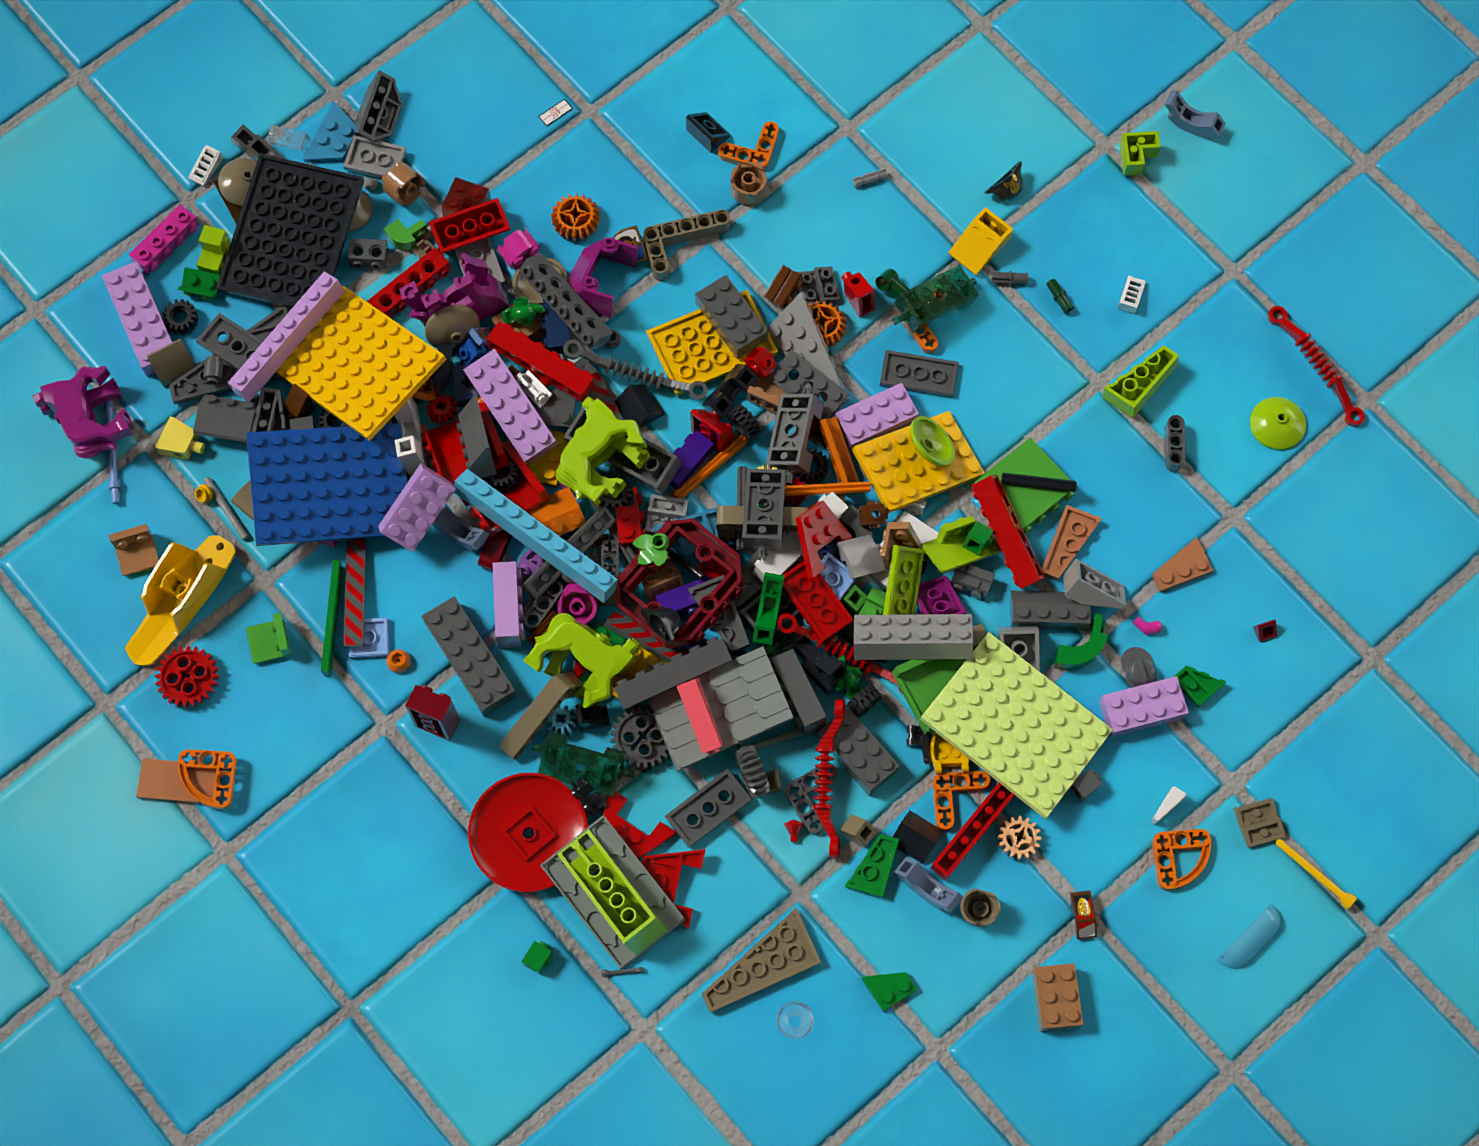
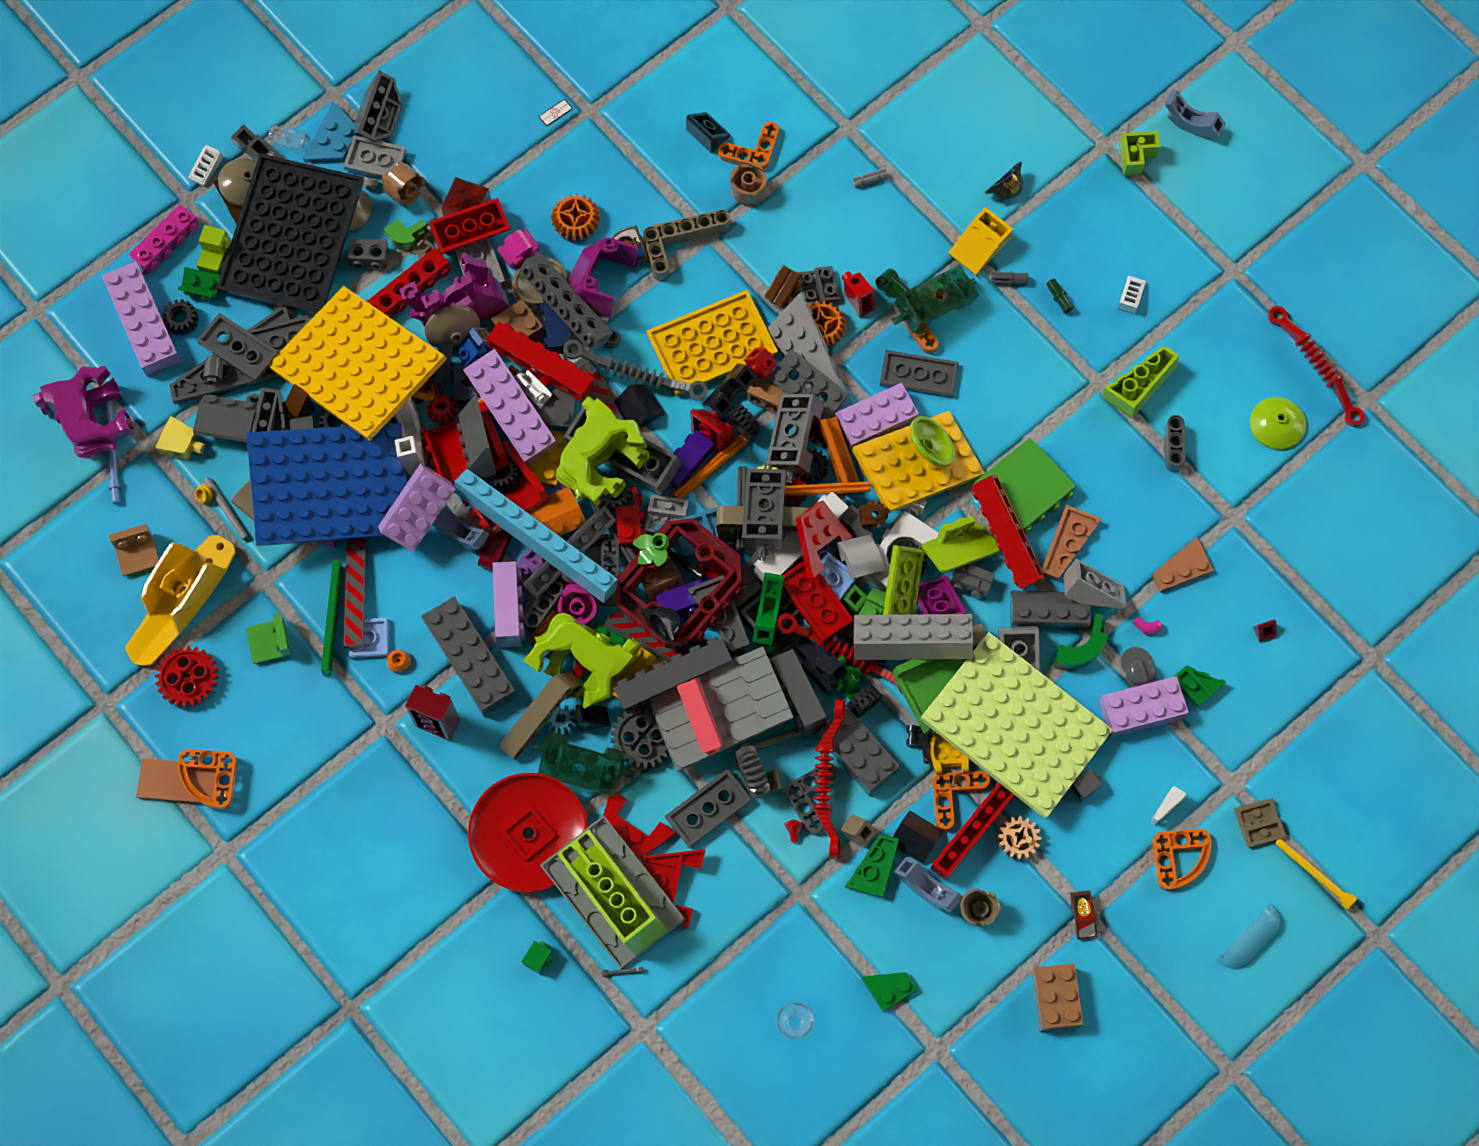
(171, 362): dark tan slope -> none
(286, 337): lavender brick -> none
(522, 312): green piece -> none
(591, 802): black hinge -> none
(731, 316): dark grey brick -> none
(773, 959): dark tan wing -> none
(898, 534): medium nougat bracket -> none
(978, 538): green brick -> none
(1038, 482): black axle -> none

